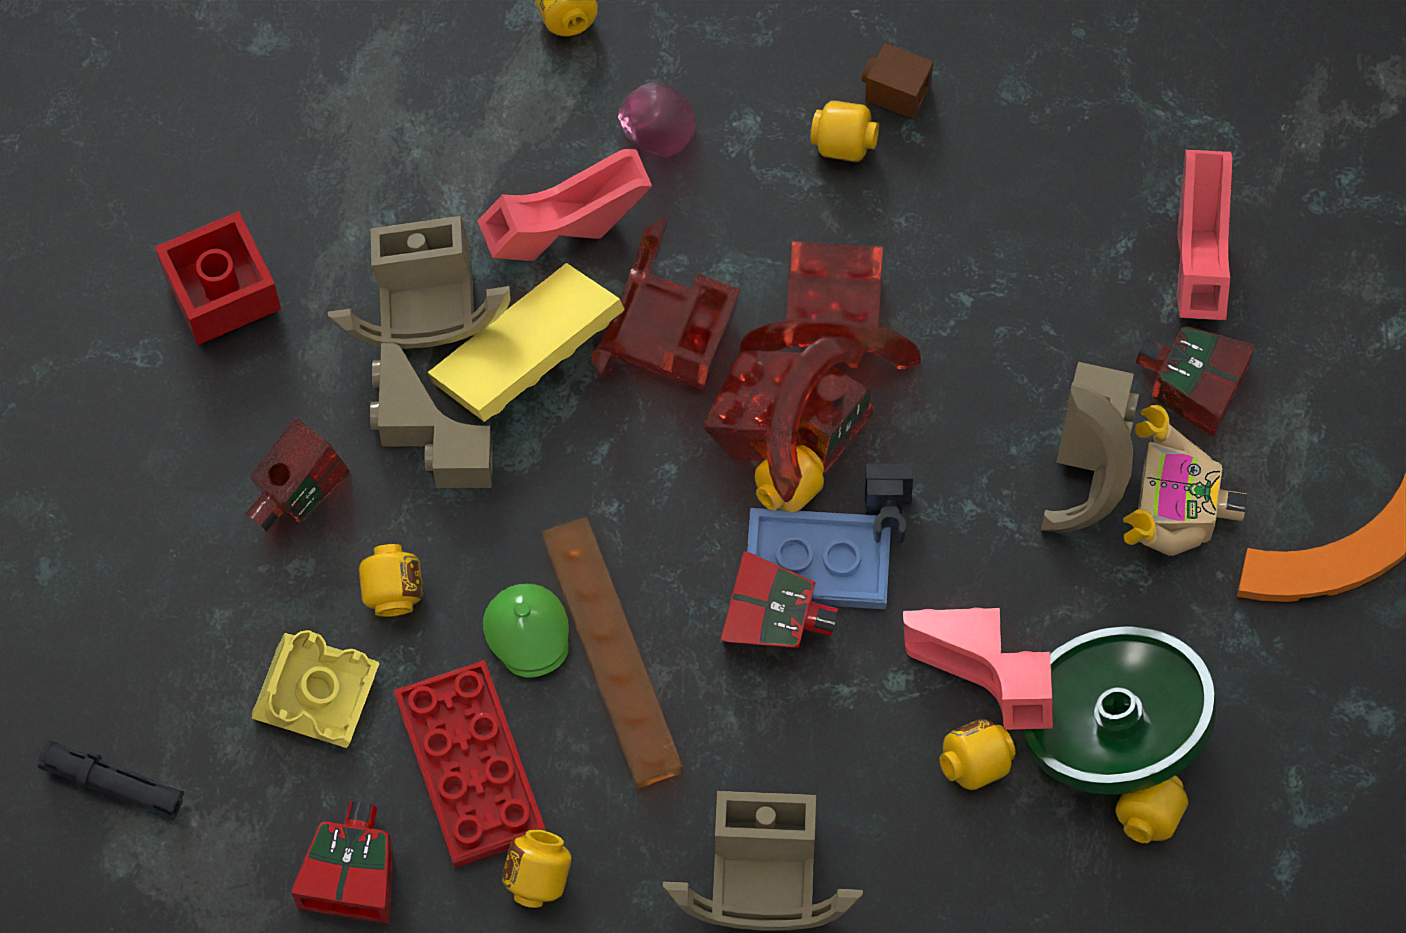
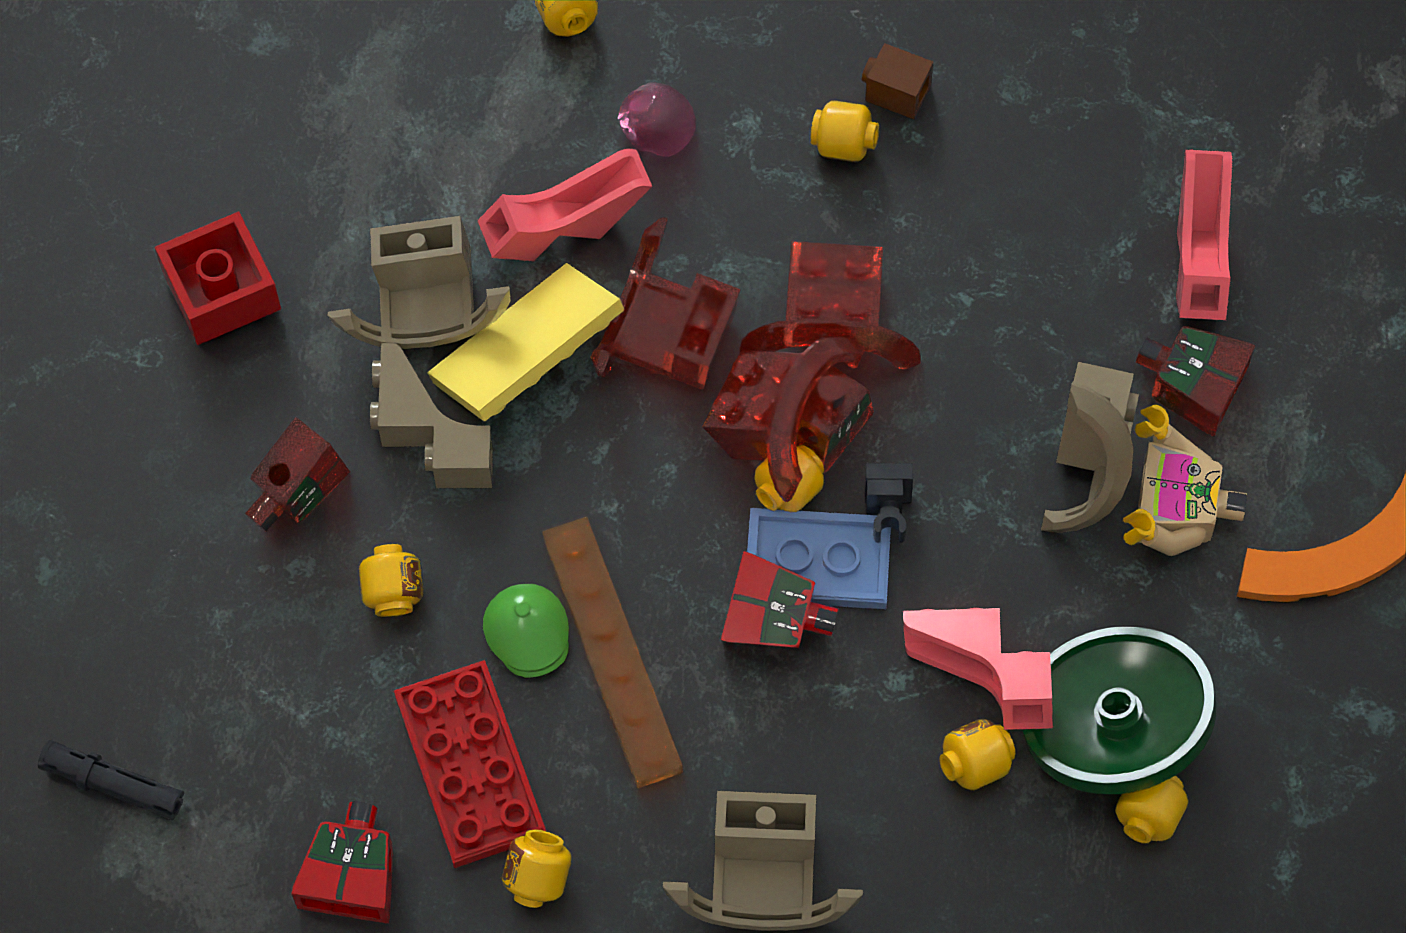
(315, 688): light yellow slope -> none

